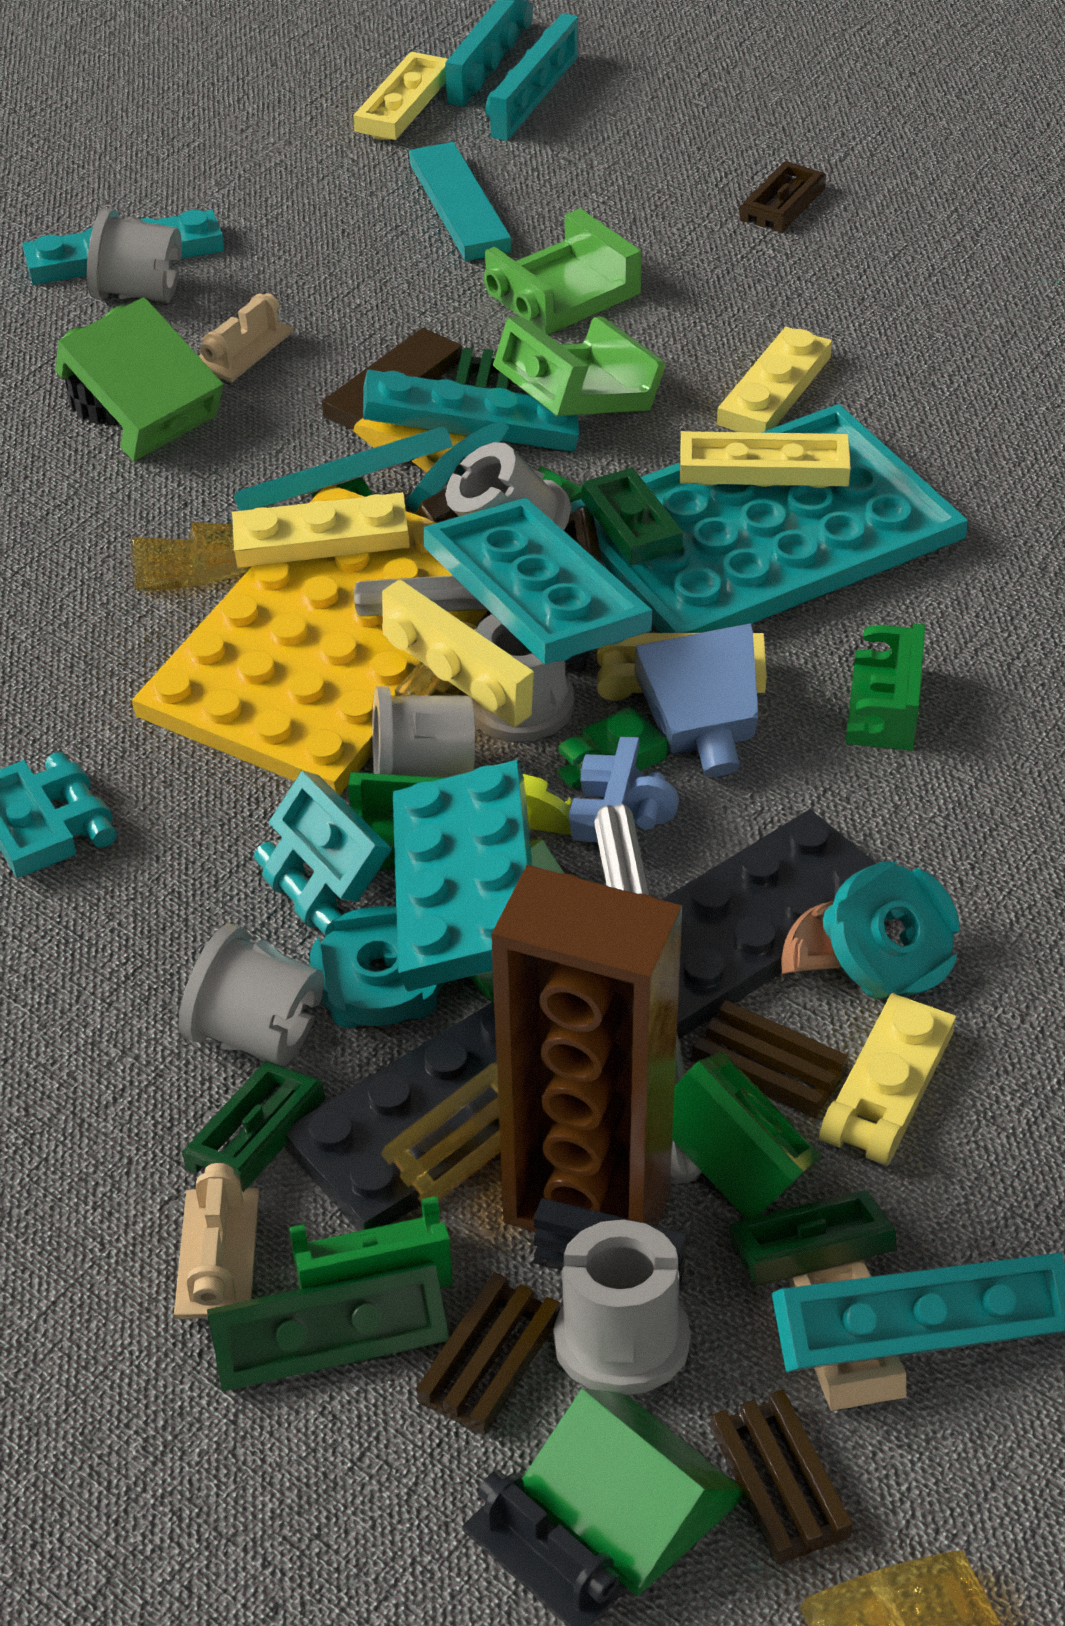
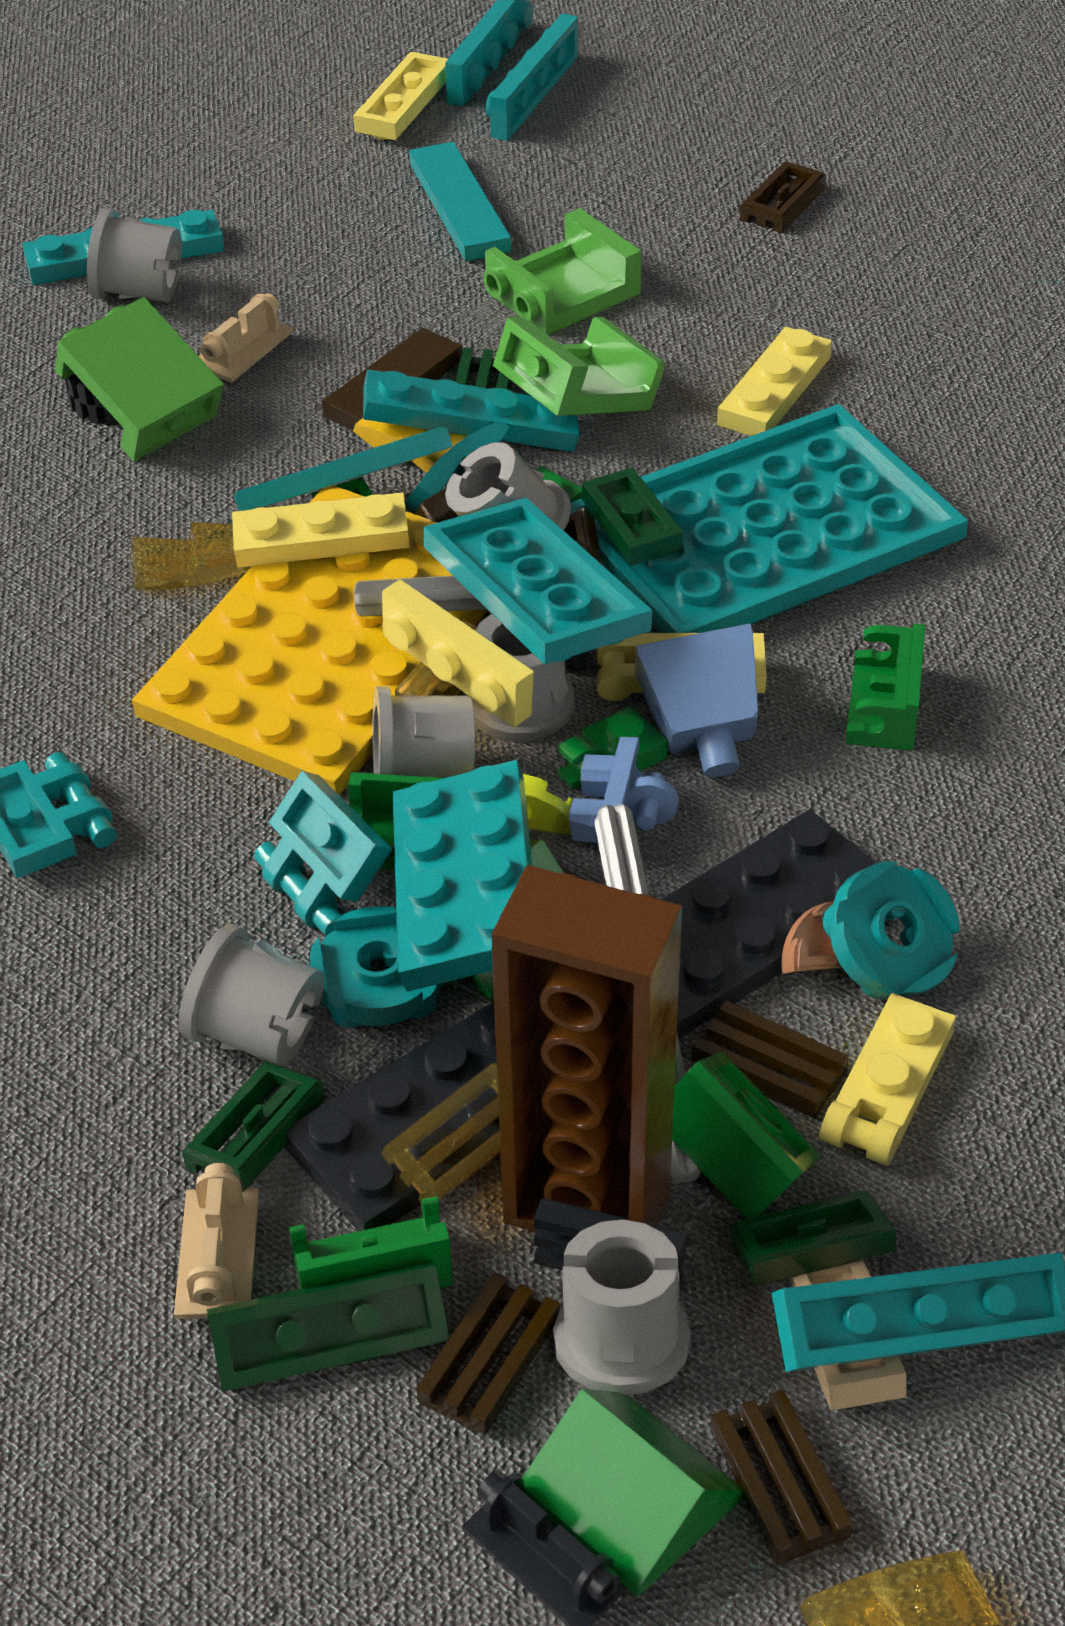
(764, 459): light yellow plate -> none

